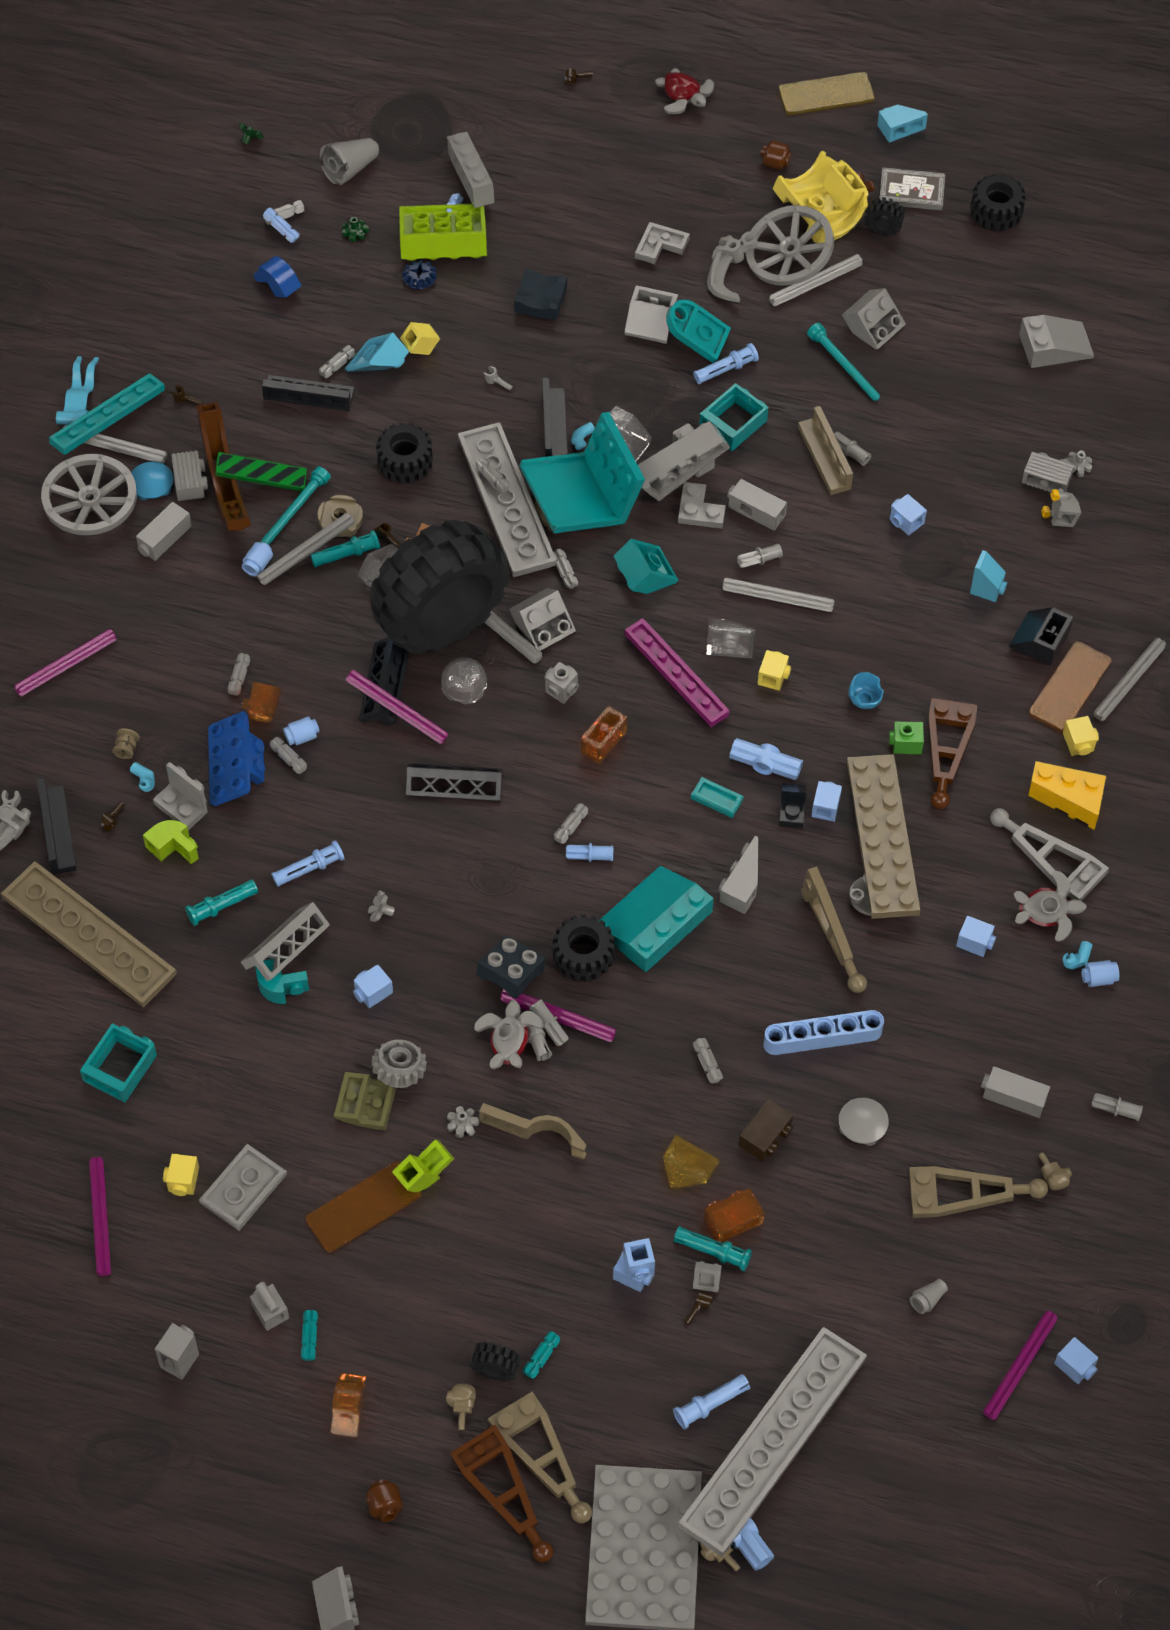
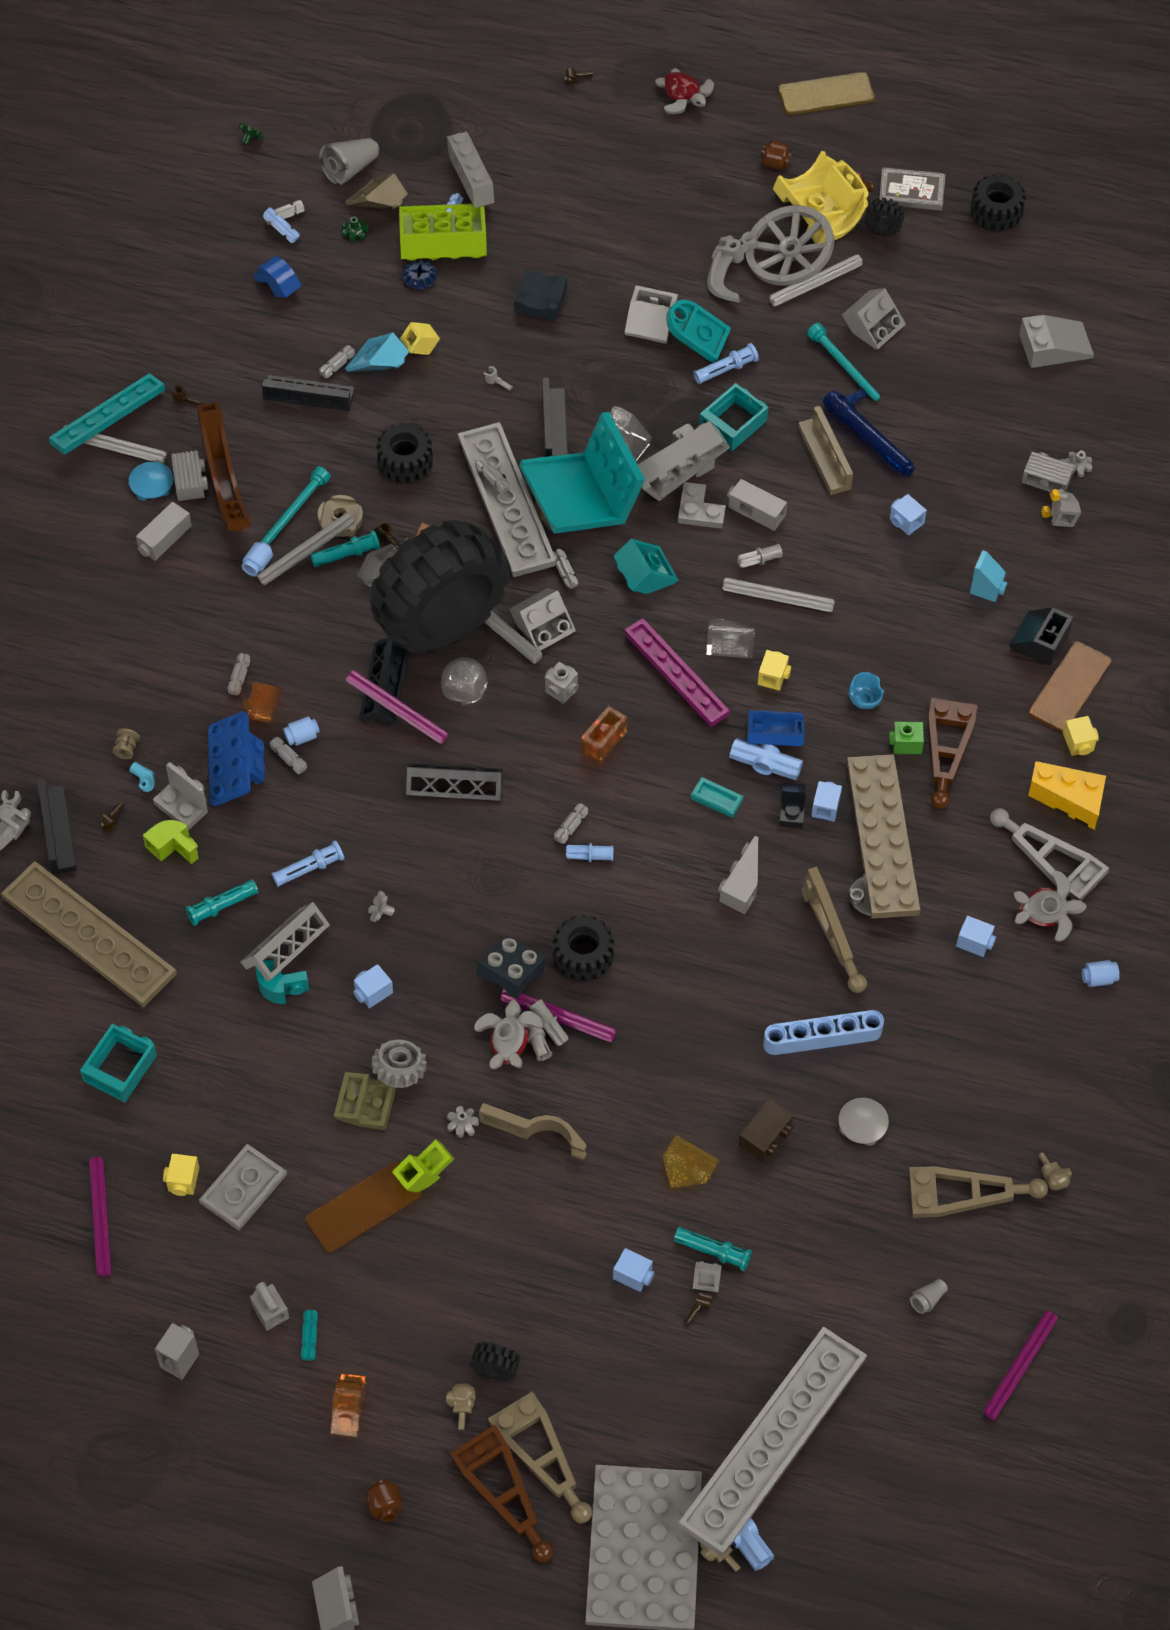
(65, 662): magenta axle -> none
(77, 395): medium azure flag -> none
(89, 492): light grey wheel -> none
(260, 471): green tile -> none
(379, 193): none -> dark tan slope
(541, 1354): teal axle -> none
(579, 435): medium azure arm -> none
(639, 1259): light blue brick -> none
(657, 916): teal slope -> none
(658, 238): light grey plate -> none
(700, 1406): light blue pin -> none
(707, 1060): light grey axle -> none
(733, 1215): clear orange brick -> none
(775, 728): none -> blue container
(845, 412): none -> clear blue cylinder
(851, 449): light grey axle -> none
(901, 121): medium azure slope -> none
(1015, 1091): light grey brick -> none
(1077, 1361): light blue brick -> none
(1080, 959): medium azure arm -> none
(1117, 1106): light grey axle -> none
(1129, 679): light grey axle -> none

